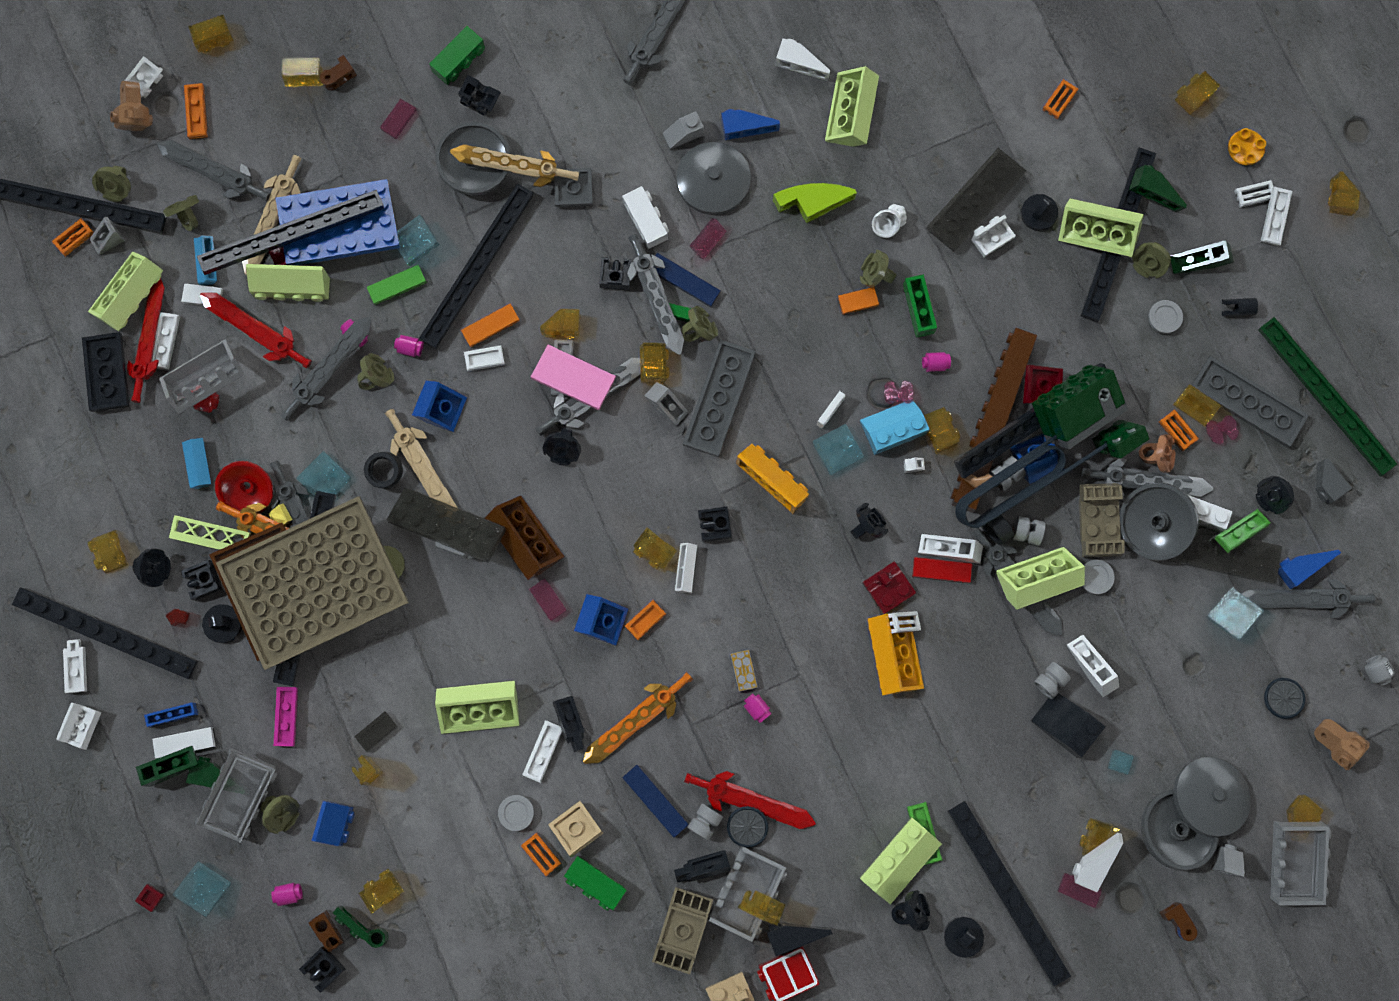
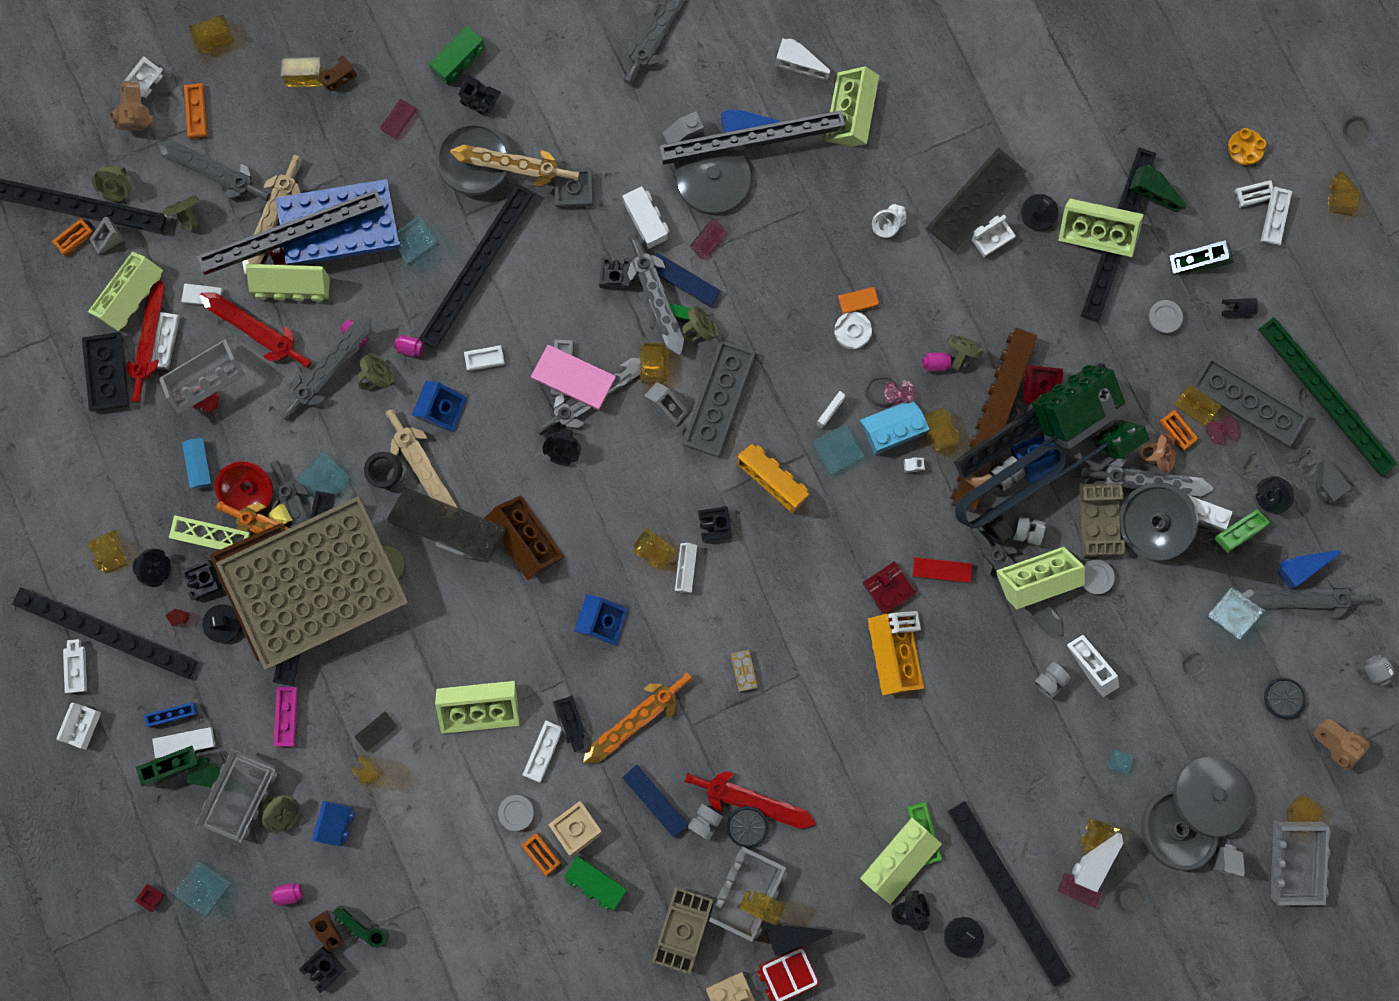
(202, 245): dark azure piece -> none
(381, 892): clear yellow cylinder -> none
(396, 284): bright green tile -> none
(490, 325): orange tile -> none
(547, 599): clear pink tile -> none
(563, 323): clear yellow slope -> none
(645, 620): orange tile -> none
(703, 867): black hinge -> none
(752, 137): none -> plate
(757, 707): dark pink brick -> none
(813, 198): lime slope -> none
(853, 330): none -> white tile
(870, 521): black tile -> none
(876, 269): olive tile -> none
(919, 306): green brick -> none
(951, 548): white slope -> none
(964, 347): none -> olive tile
(1052, 110): orange tile -> none
(1068, 725): black slope -> none
(1151, 260): olive tile -> none
(1184, 926): reddish brown leg -> none
(1197, 92): clear yellow brick -> none

